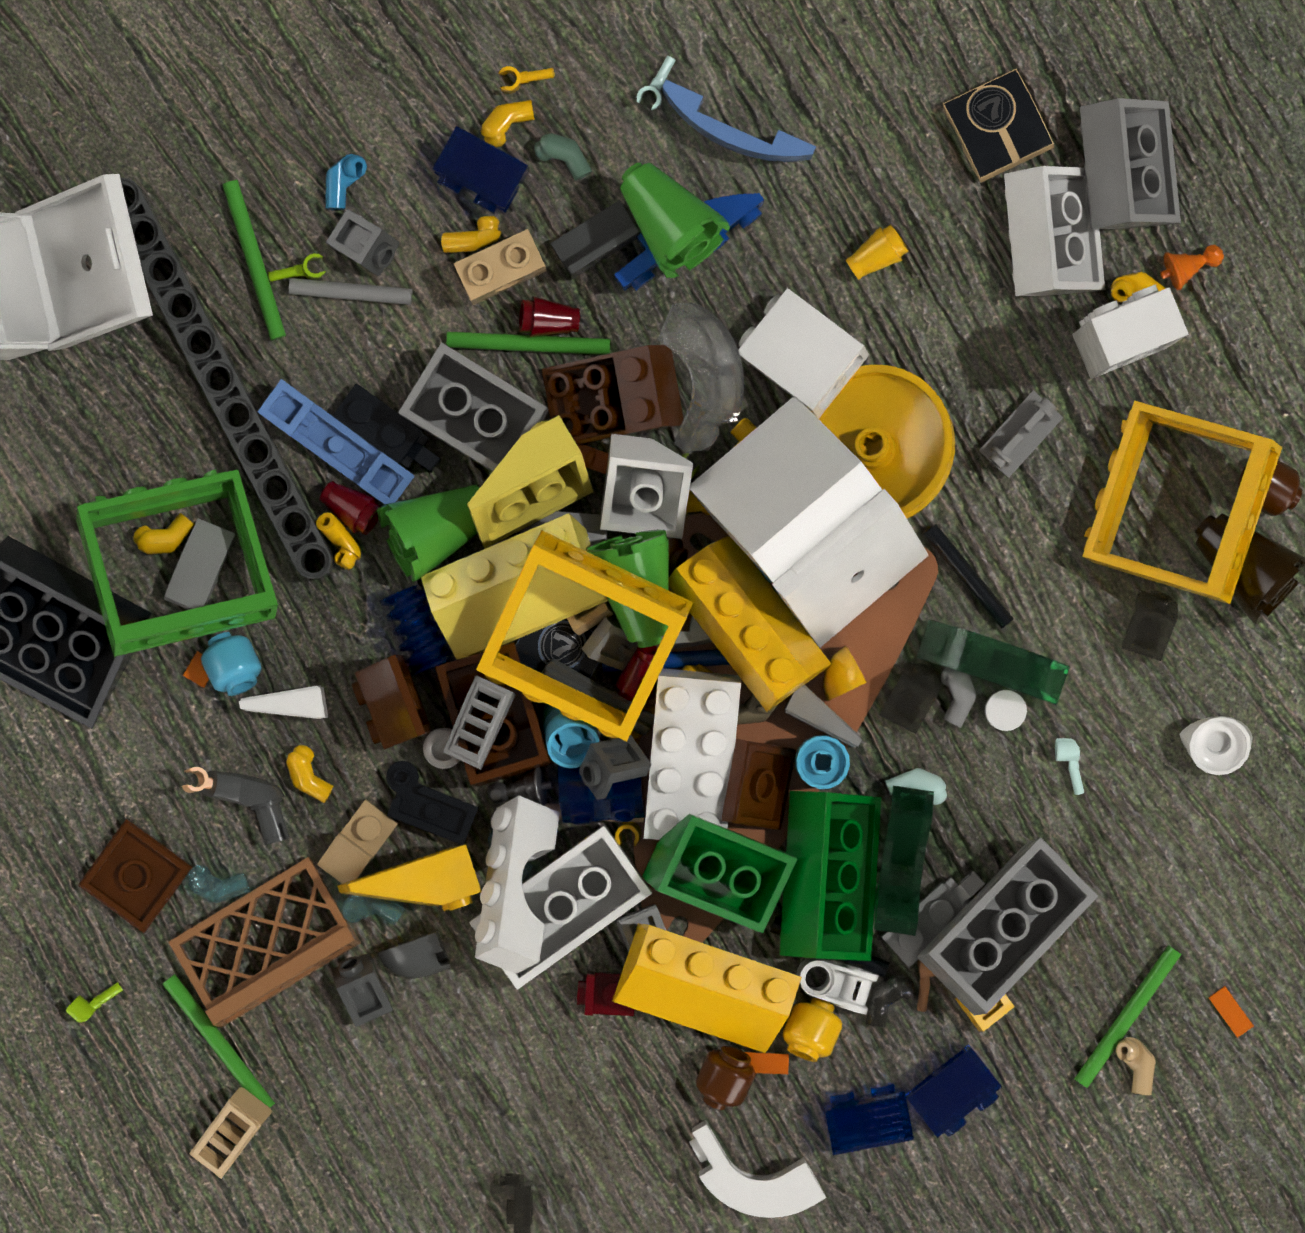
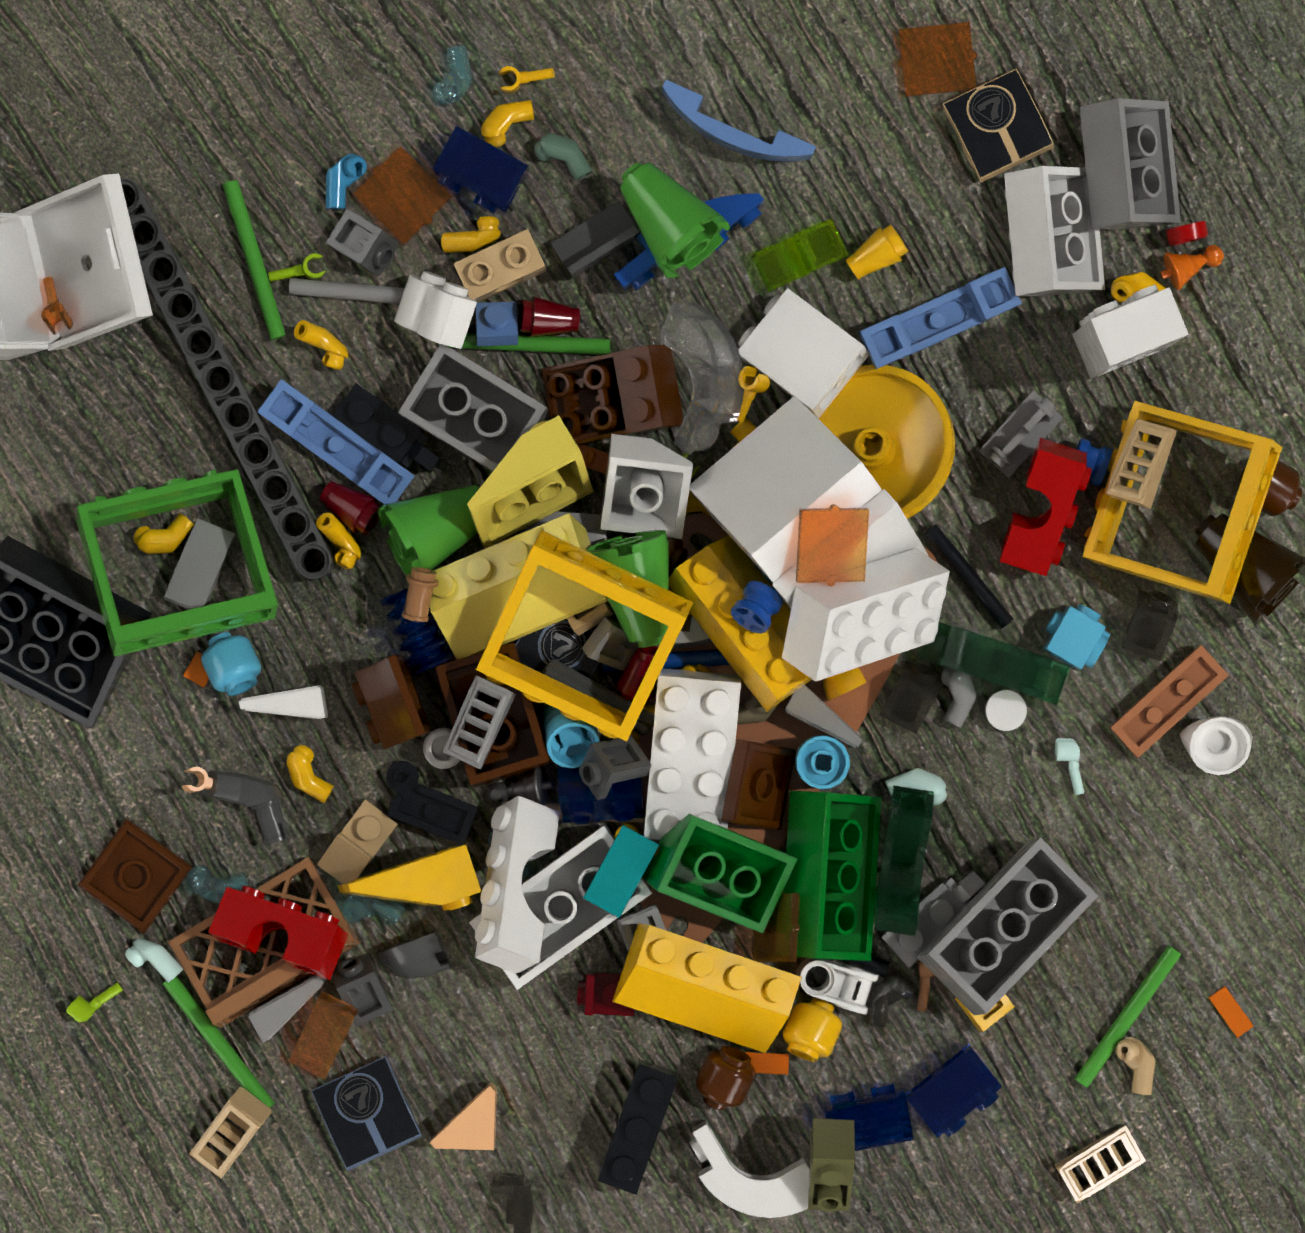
(54, 311): none -> clear orange hand
(156, 955): none -> light aqua arm
(247, 918): none -> red arch
(277, 1011): none -> light grey slope
(323, 339): none -> yellow arm
(323, 1035): none -> clear orange tile
(366, 1113): none -> black slope
(402, 195): none -> clear orange piece
(419, 594): none -> medium nougat pin
(436, 309): none -> white brick
(457, 80): none -> clear light blue arm
(473, 1126): none -> light nougat slope
(496, 323): none -> medium blue plate
(621, 871): none -> teal tile
(638, 1126): none -> black arch
(657, 82): light aqua hand -> none
(751, 387): none -> yellow hand
(756, 607): none -> blue wheel
(780, 936): none -> clear orange piece
(800, 255): none -> clear neon green slope
(831, 1164): none -> olive slope
(832, 545): none -> clear orange piece
(868, 620): none -> white brick
(937, 59): none -> clear orange piece
(940, 318): none -> medium blue slope
(1034, 541): none -> red arch
(1076, 636): none -> medium azure brick
(1093, 1150): none -> slope
(1097, 459): none -> blue wheel
(1145, 495): none -> tan slope
(1168, 701): none -> nougat plate
(1187, 233): none -> red tile

